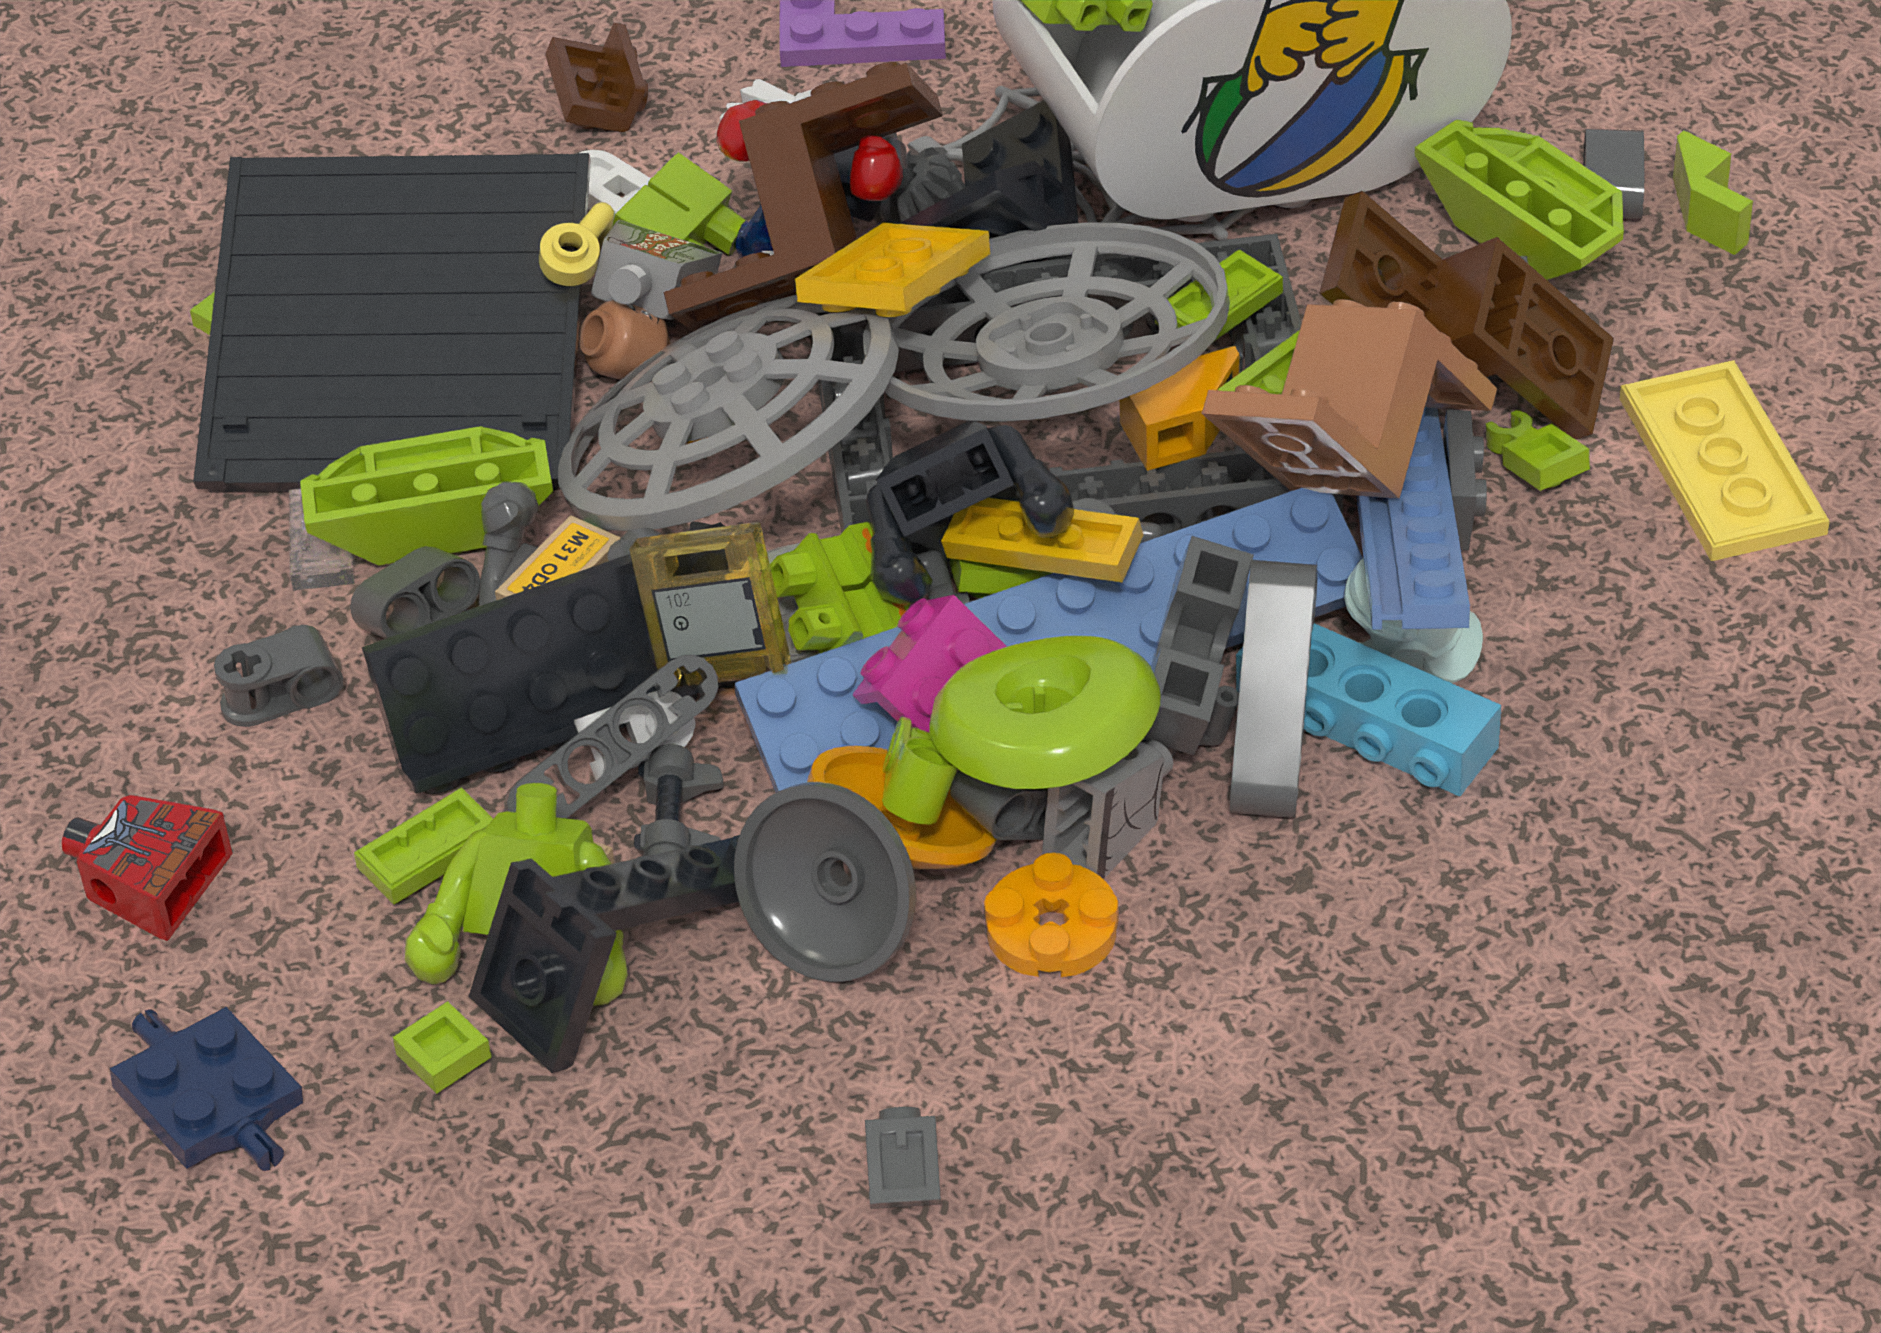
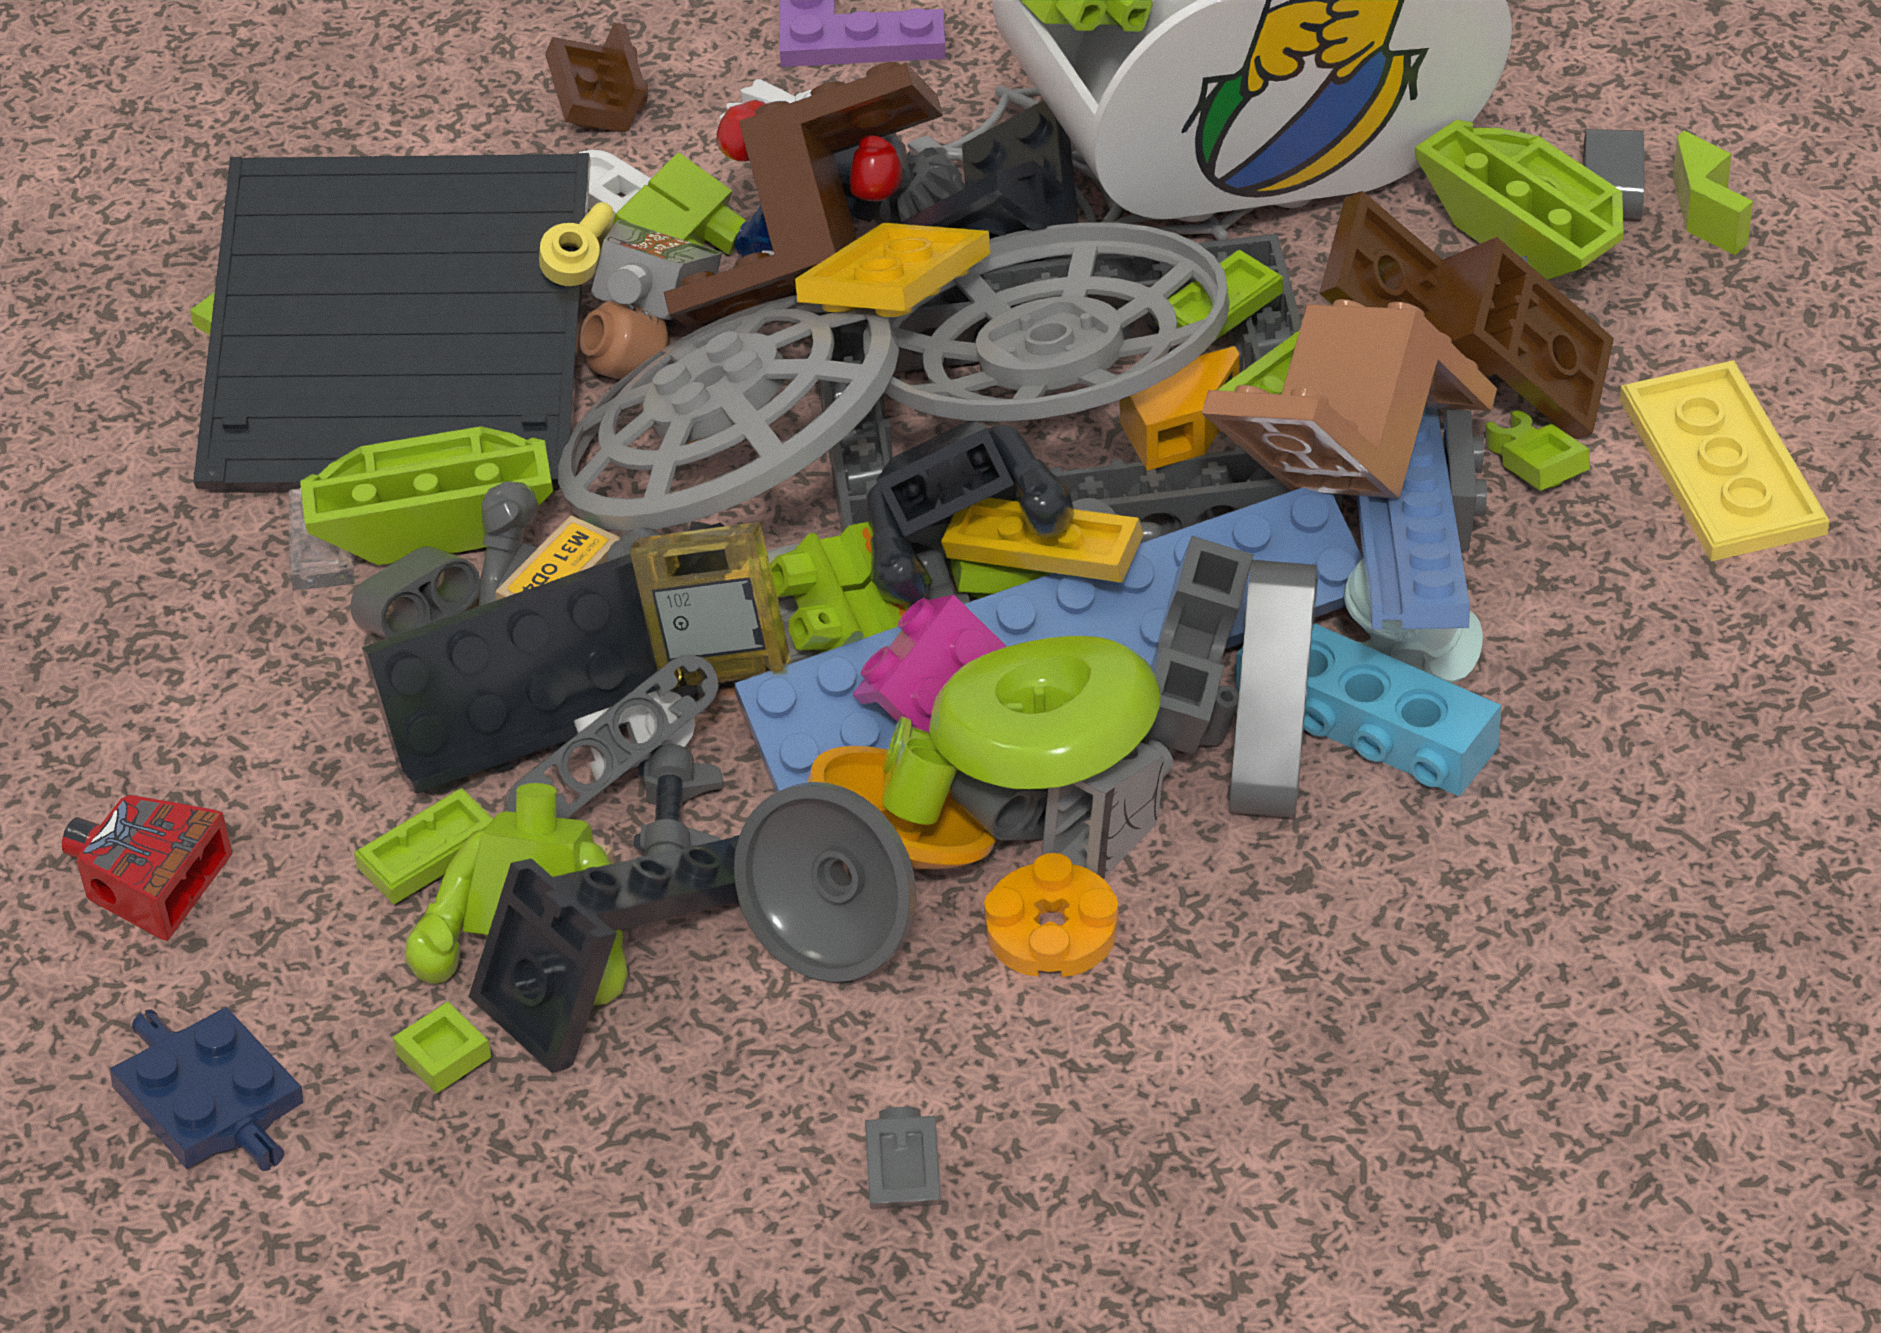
(280, 672): dark grey piece -> none

